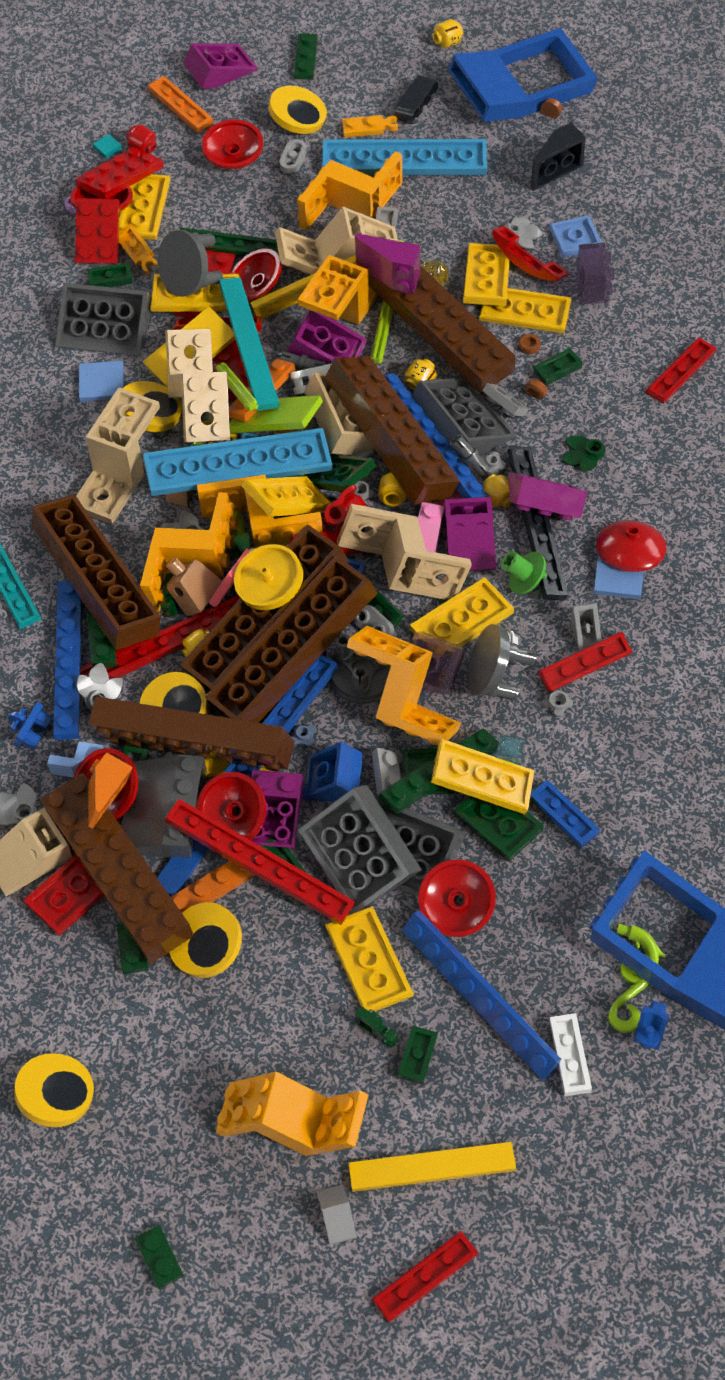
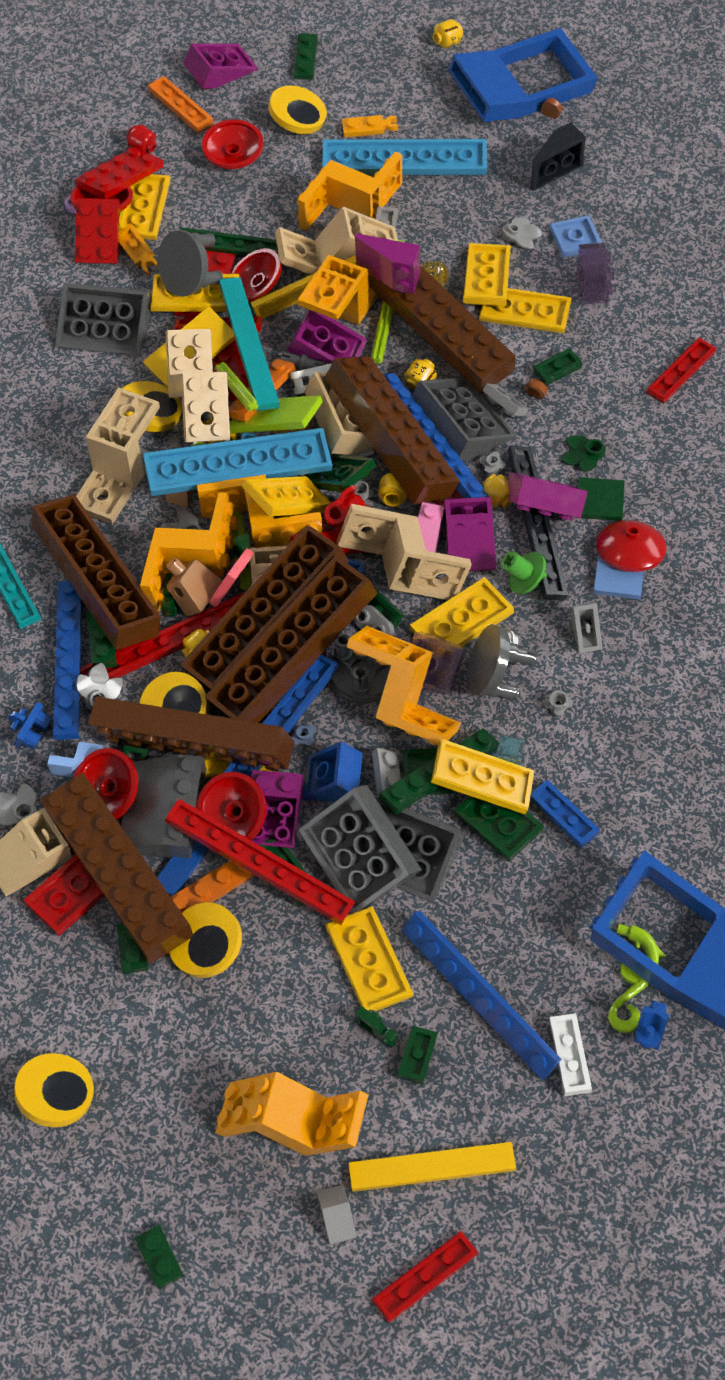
(100, 380): medium blue tile -> none
(107, 146): teal tile -> none
(107, 781): orange slope -> none
(110, 275): dark green plate -> none
(268, 577): yellow piece -> none
(290, 159): light grey plate -> none
(415, 98): black beam -> none
(452, 880): red dish -> none
(470, 455): dark grey pin -> none
(508, 242): red slope -> none
(529, 344): dark orange tile -> none
(584, 662): red tile -> none
(603, 498): none -> dark green tile

